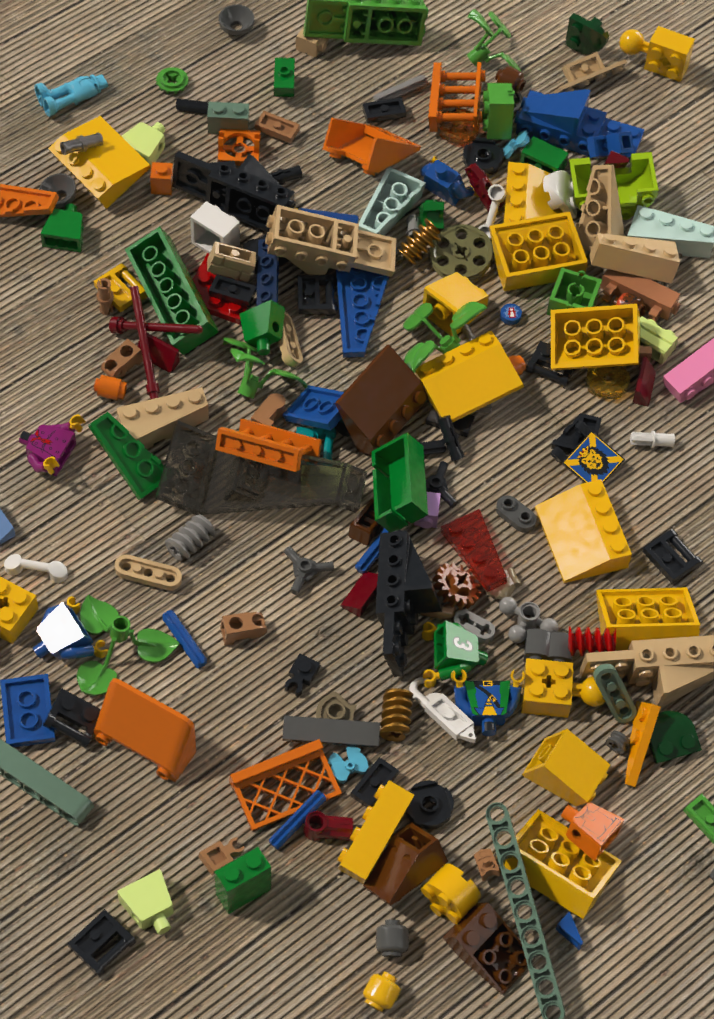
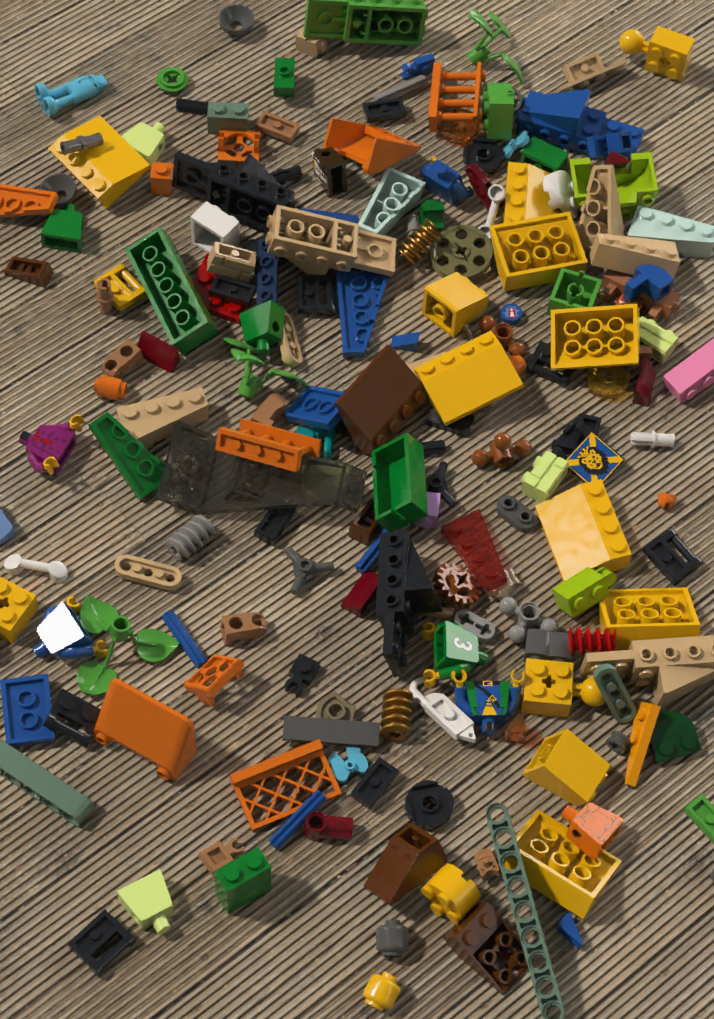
(40, 277): none -> reddish brown slope
(119, 325): dark red piece -> none
(152, 387): dark red bar -> none
(201, 677): none -> orange piece
(274, 524): none -> black plate
(330, 171): none -> dark brown torso
(375, 832): yellow brick -> none
(406, 342): none -> blue piece
(420, 66): none -> blue plate
(421, 351): bright green plant -> none
(450, 437): black pin -> none
(501, 451): none -> dark orange piece
(504, 335): none -> dark orange piece
(513, 76): reddish brown head -> none
(516, 731): none -> clear orange slope
(544, 477): none -> yellowish green brick
(583, 590): none -> lime brick
(585, 35): dark green slope -> none
(650, 280): none -> blue brick
(665, 498): none -> orange hinge

